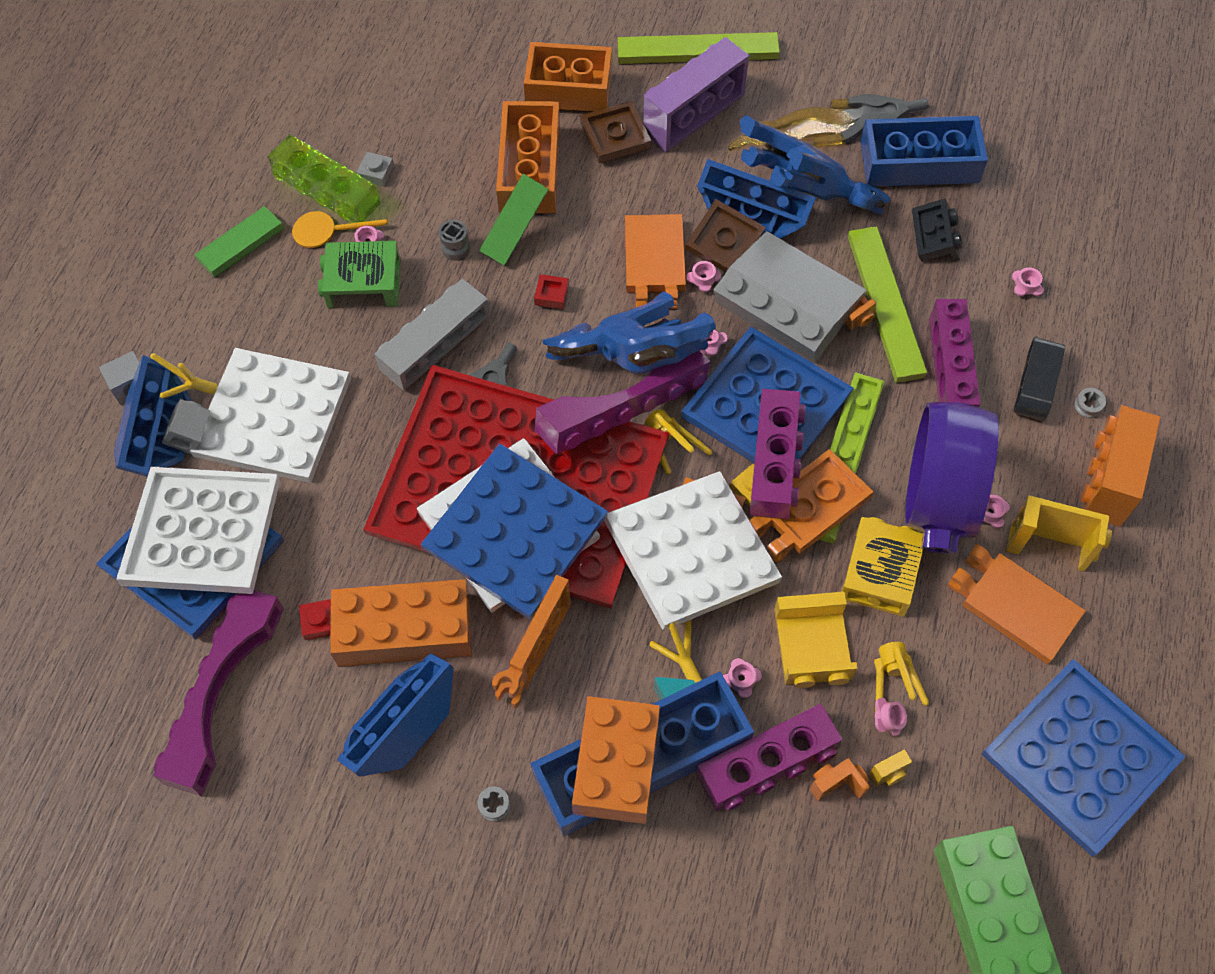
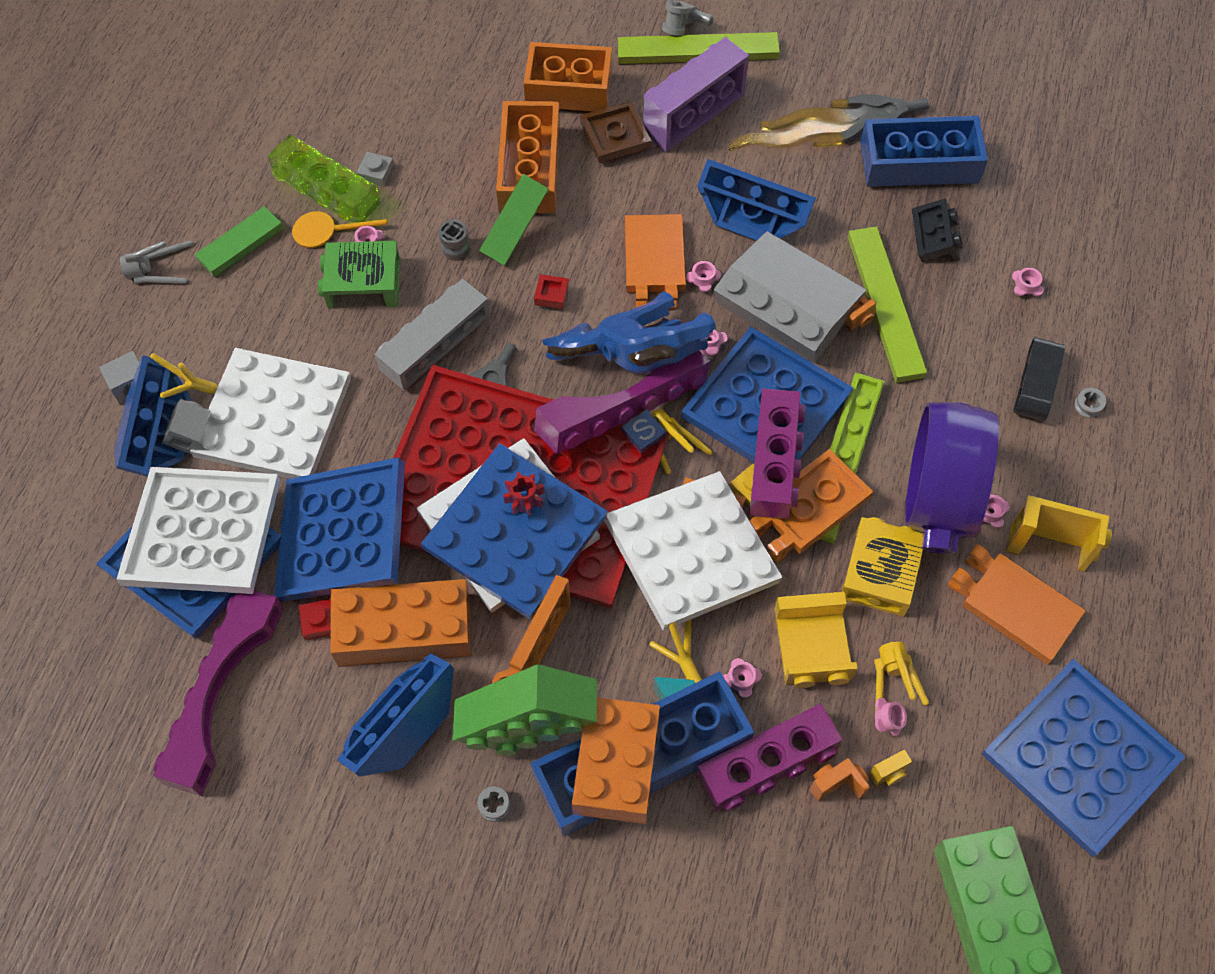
(137, 264): none -> light grey plant
(340, 530): none -> blue plate
(524, 503): none -> red gear
(525, 710): none -> bright green brick
(643, 431): none -> dark blue tile
(681, 14): none -> light grey piece
(723, 236): reddish brown plate -> none
(806, 168): blue animal -> none
(953, 352): magenta brick -> none
(1120, 464): orange brick -> none

